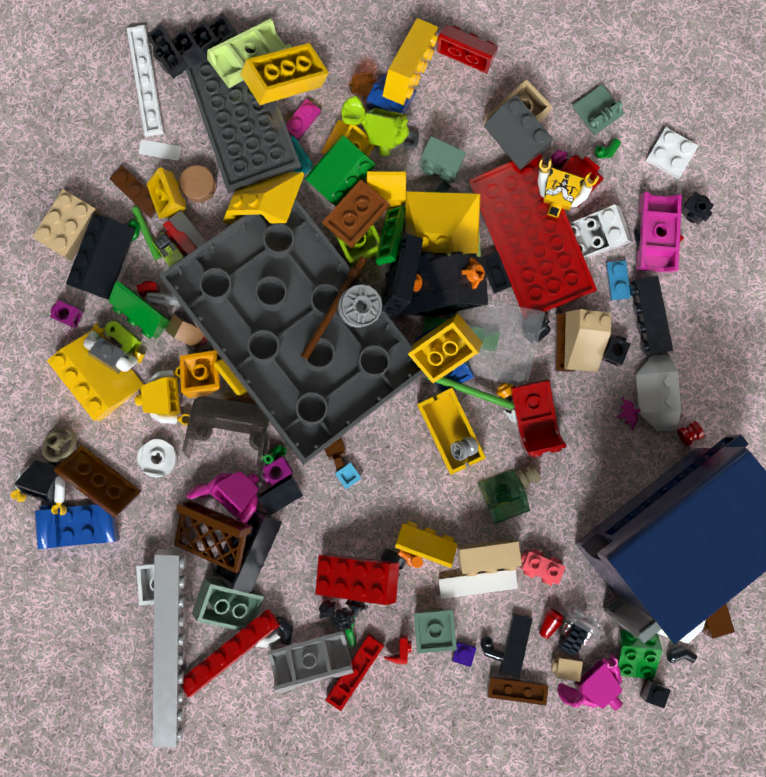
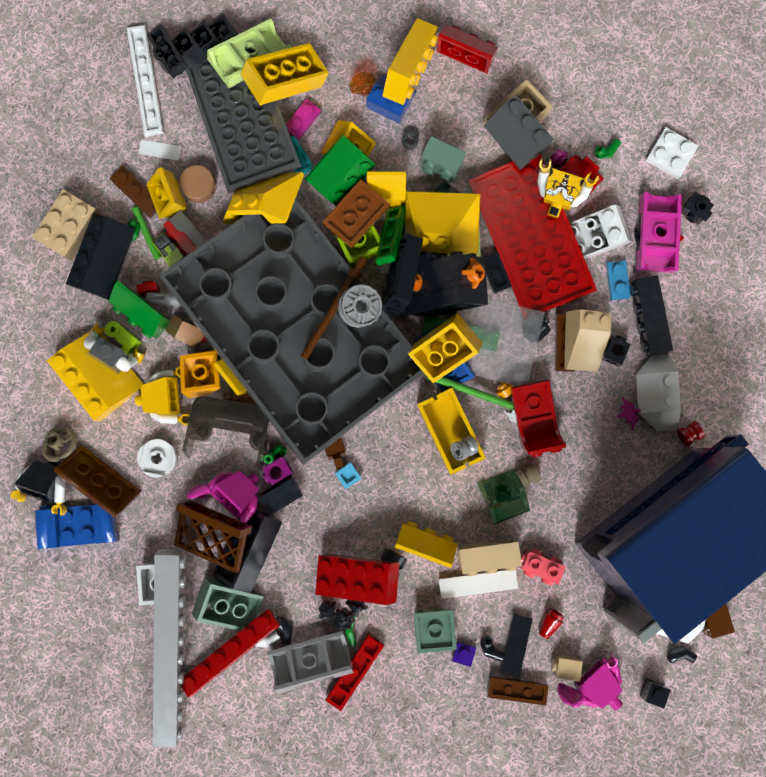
(73, 317): magenta brick -> none
(382, 126): lime torso -> none
(405, 648): red plate -> none
(412, 560): orange piece -> none
(578, 628): clear plate -> none
(598, 109): sand green hinge -> none
(638, 658): green bracket -> none

